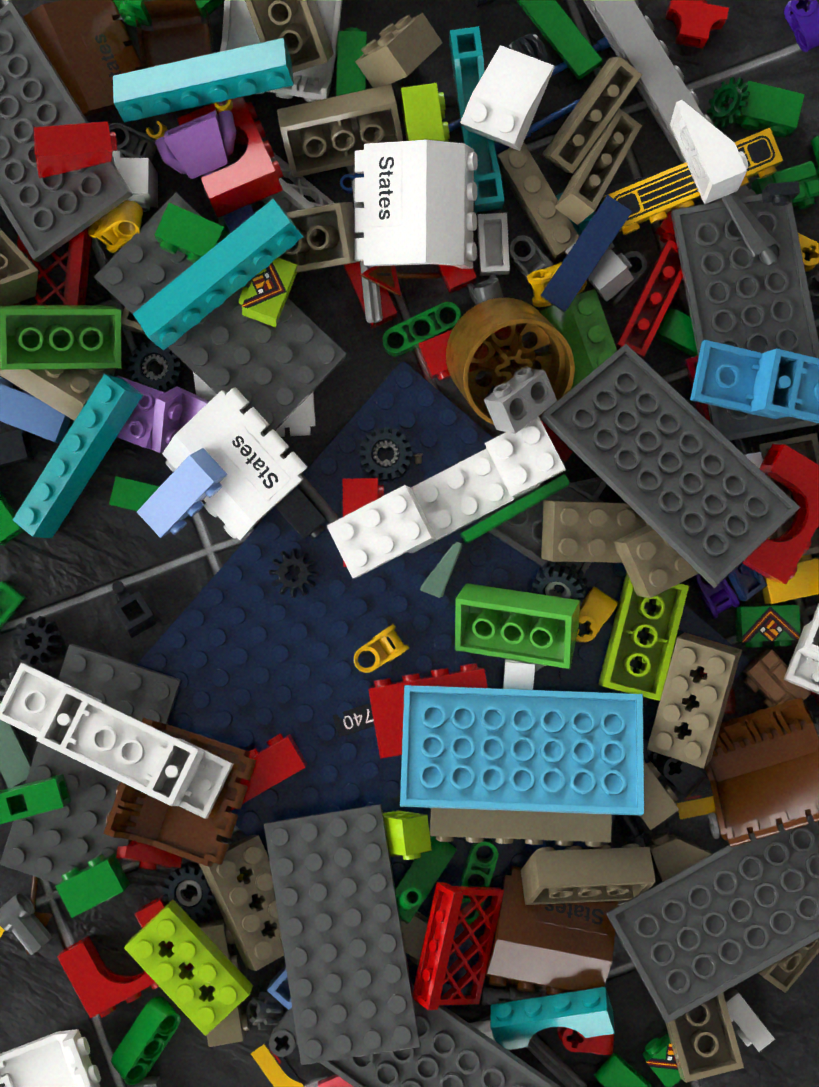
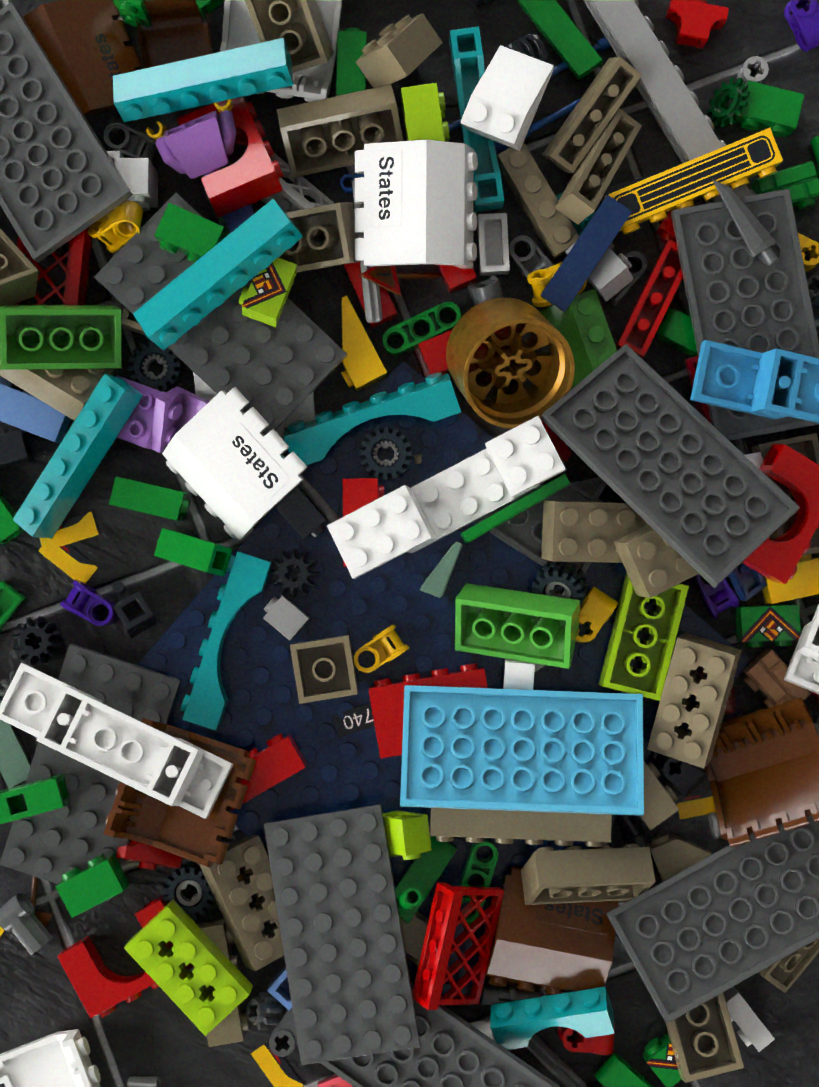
(70, 562): none -> yellow sticker
(71, 531): none -> yellow sticker
(72, 147): red slope -> none
(86, 601): none -> dark purple piece
(145, 1040): green beam -> none
(182, 493): brick -> none
(193, 552): none -> green brick
(208, 696): none -> teal arch
(285, 616): none -> light grey brick
(324, 669): none -> dark tan brick
(362, 361): none -> yellow slope
(429, 400): none -> teal arch
(520, 400): light grey brick -> none
(709, 154): white slope -> none
(761, 70): none -> light grey bush
(780, 193): black plate -> none

